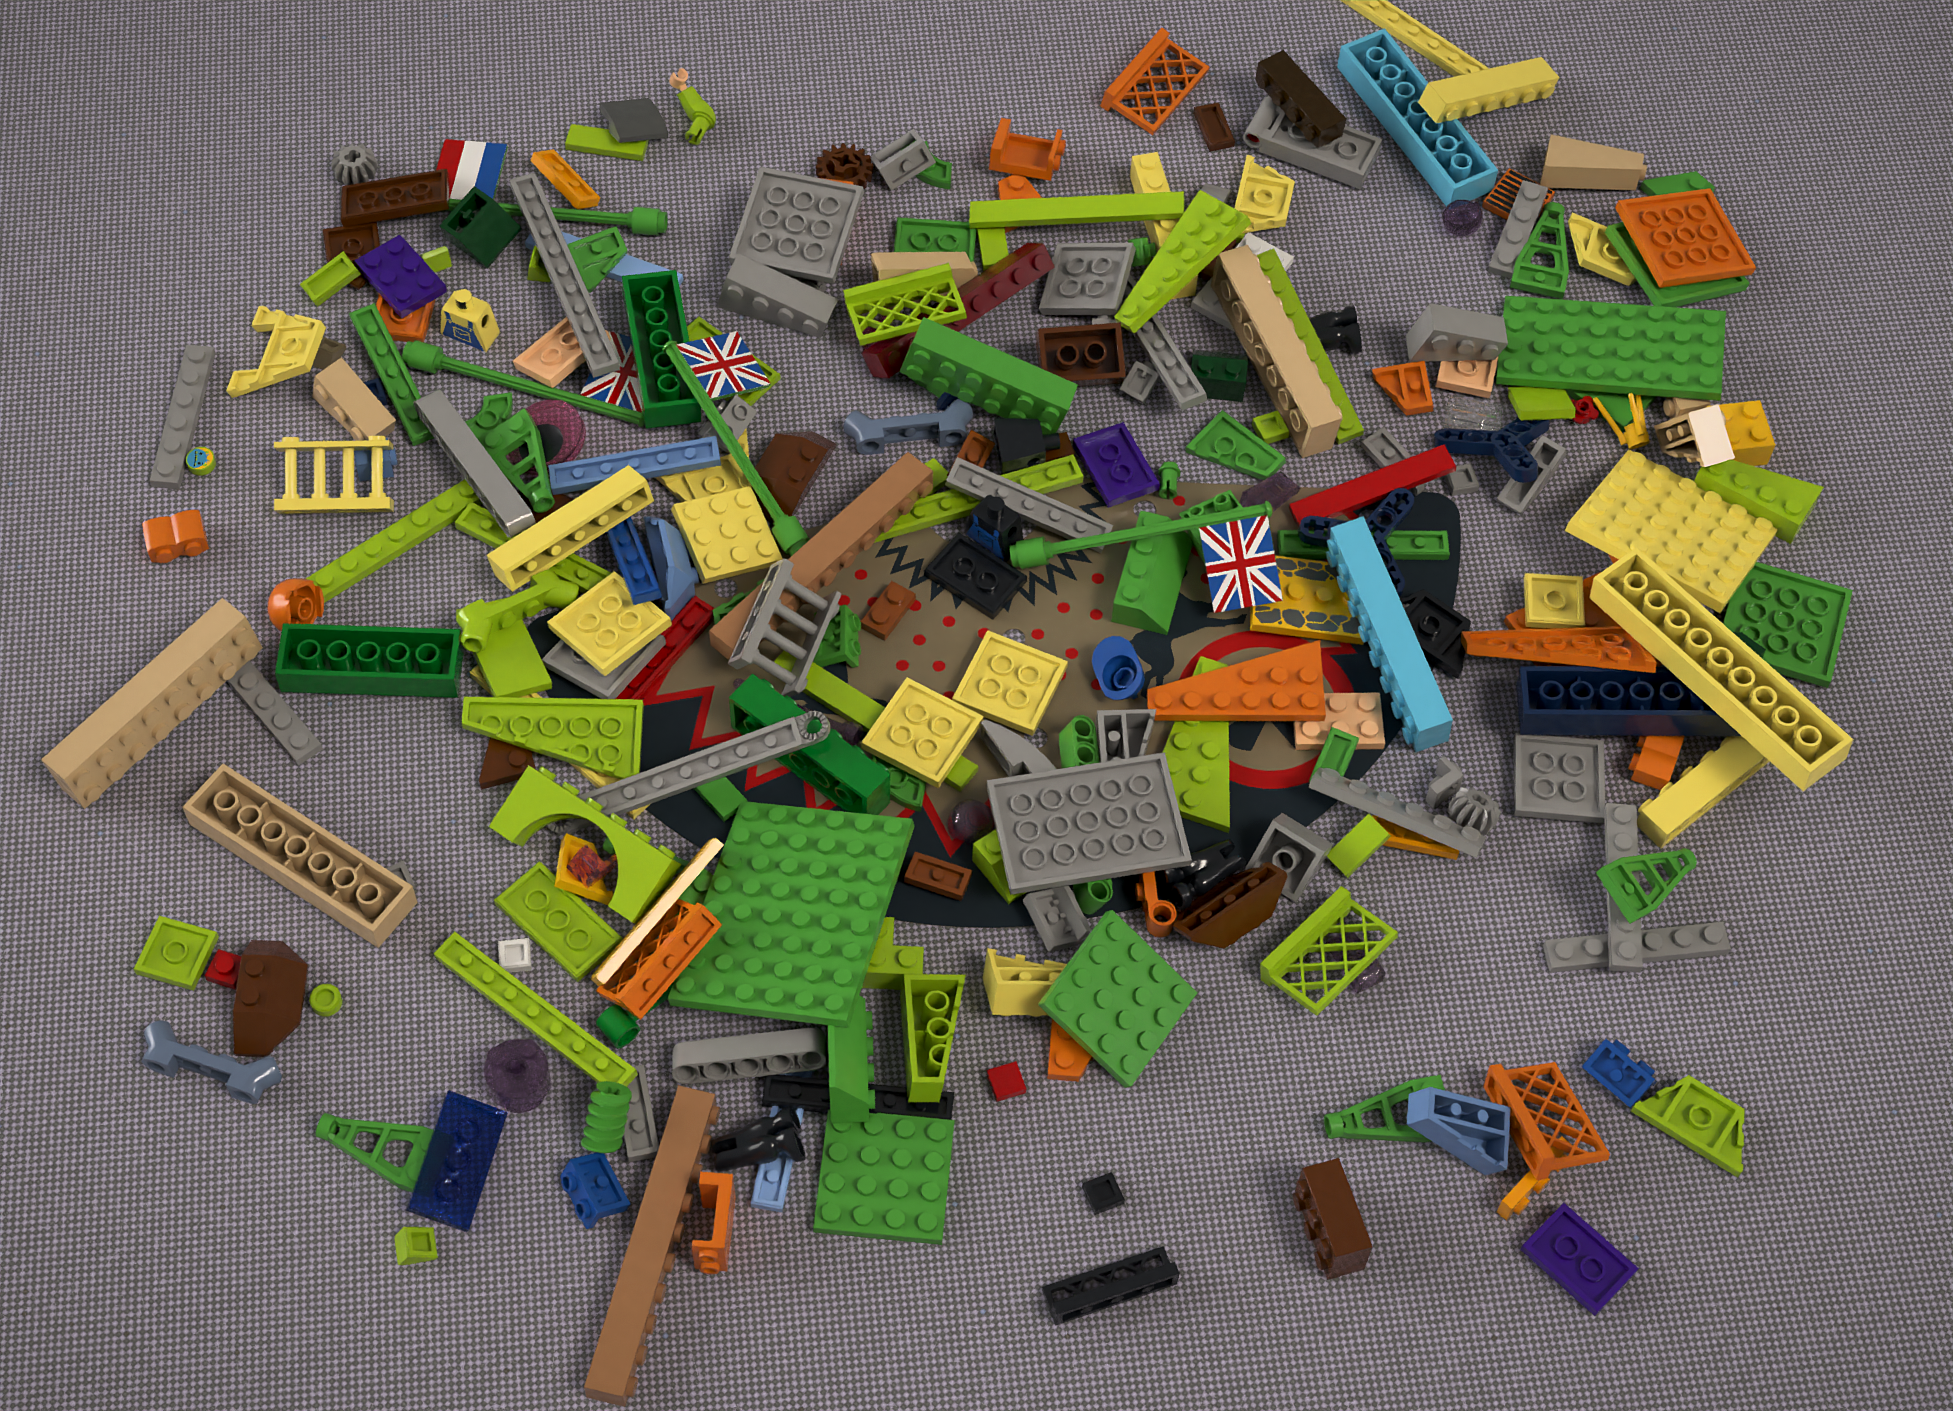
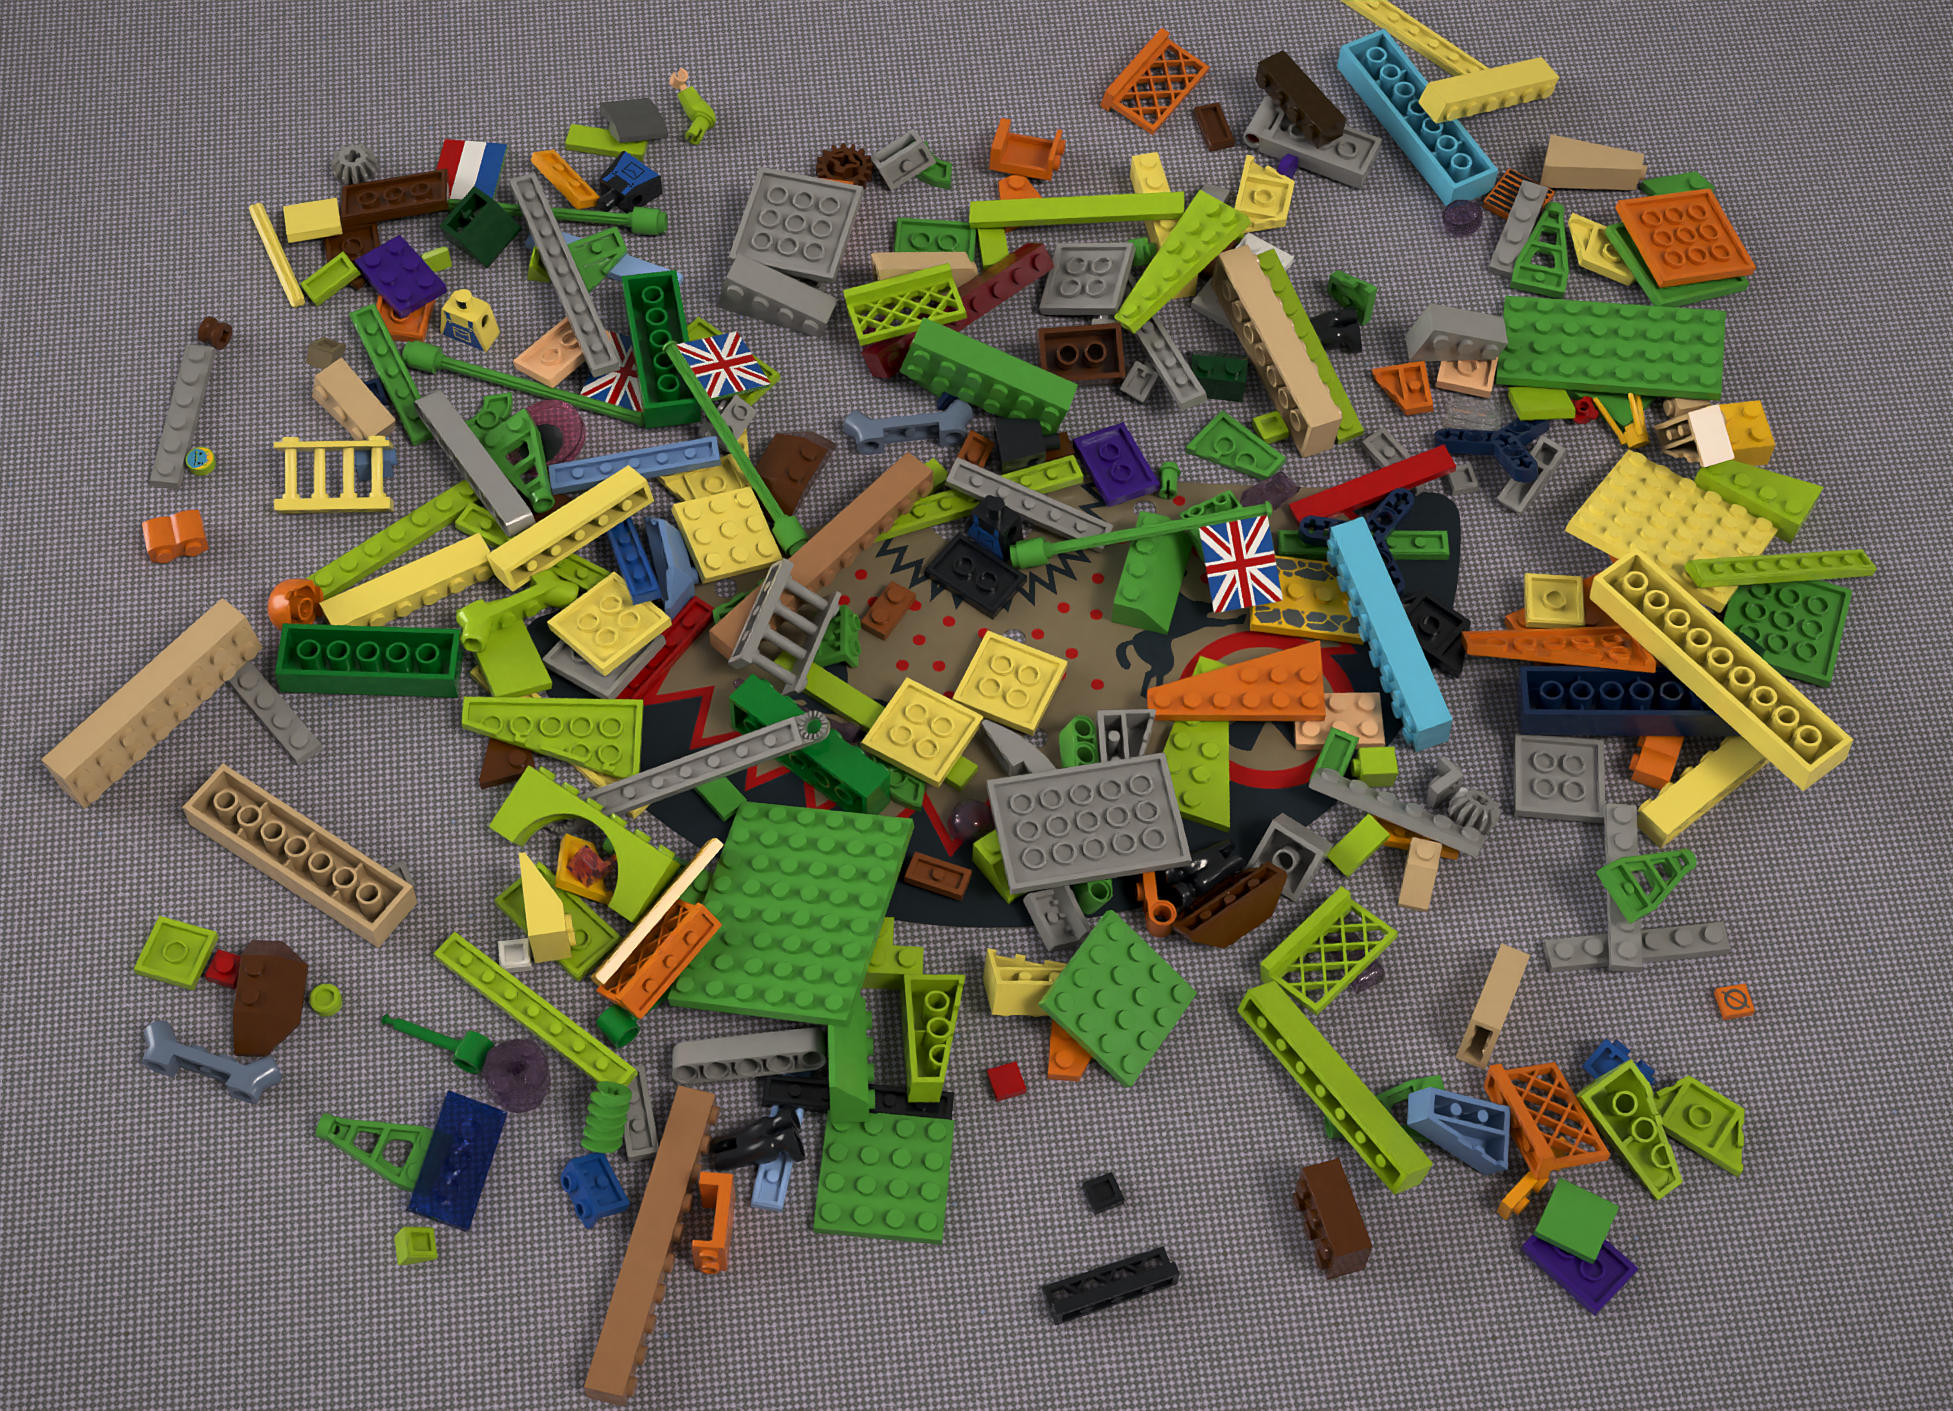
(214, 332): none -> reddish brown wheel
(277, 255): none -> light yellow axle
(288, 352): light yellow wing -> none
(312, 220): none -> light yellow tile
(411, 585): none -> light yellow brick
(469, 1051): none -> green piece
(548, 926): none -> light yellow slope
(628, 184): none -> black torso
(1118, 668): blue piece -> none
(1288, 165): none -> dark purple tile
(1335, 1087): none -> lime brick
(1353, 291): none -> bright green wing
(1375, 766): none -> lime brick
(1419, 874): none -> tan slope
(1493, 1006): none -> tan slope
(1576, 1220): none -> bright green tile
(1628, 1118): none -> lime wedge
(1734, 1001): none -> orange tile
(1779, 568): none -> lime tile

